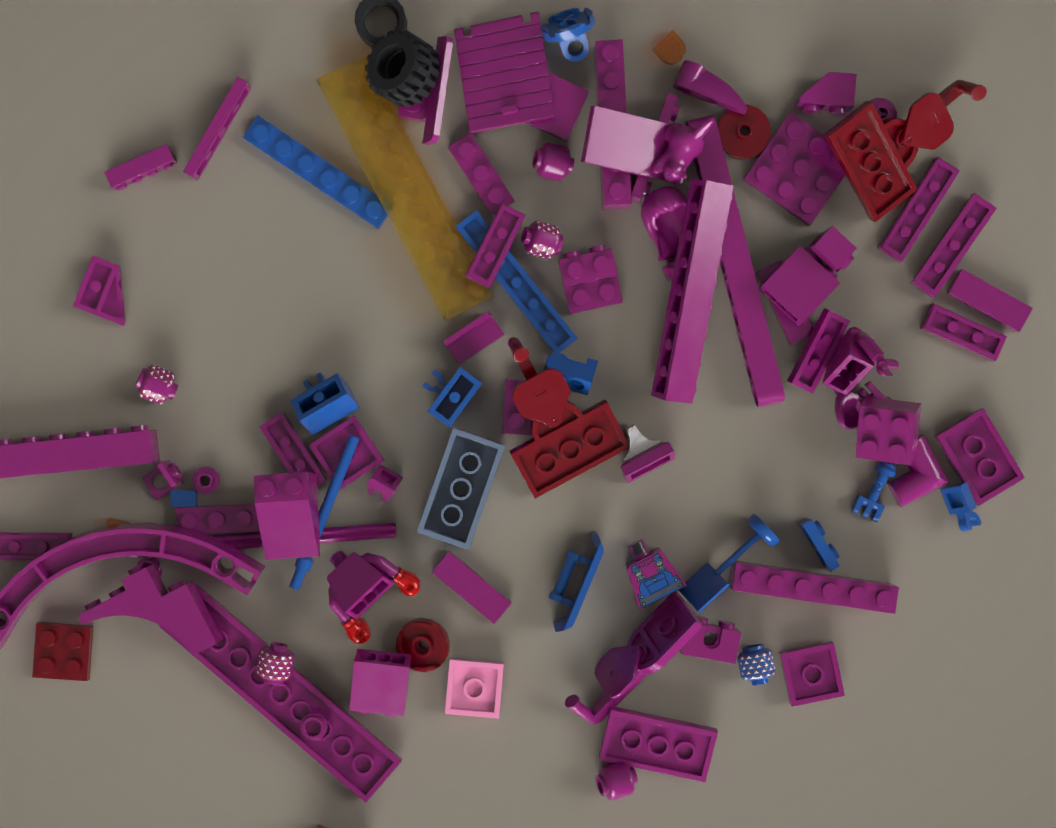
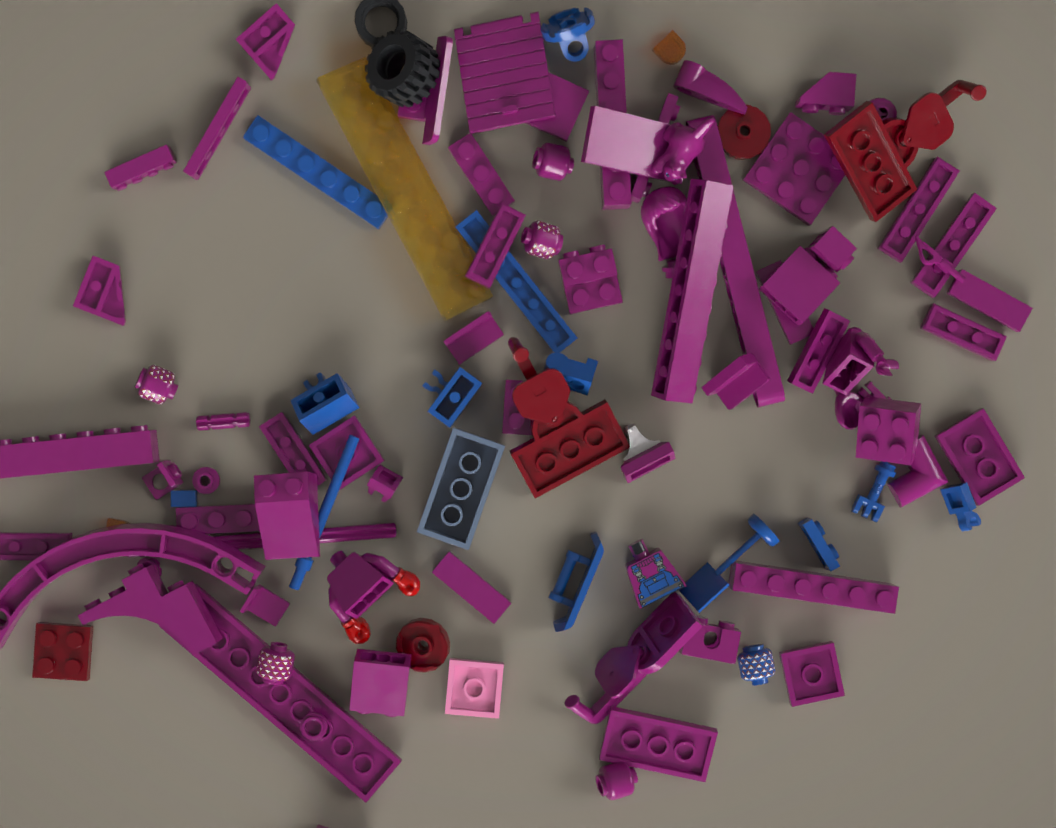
(223, 421): none -> magenta axle
(265, 605): none -> magenta bracket
(268, 39): none -> magenta wing
(737, 381): none -> magenta panel
(944, 264): none -> magenta hand

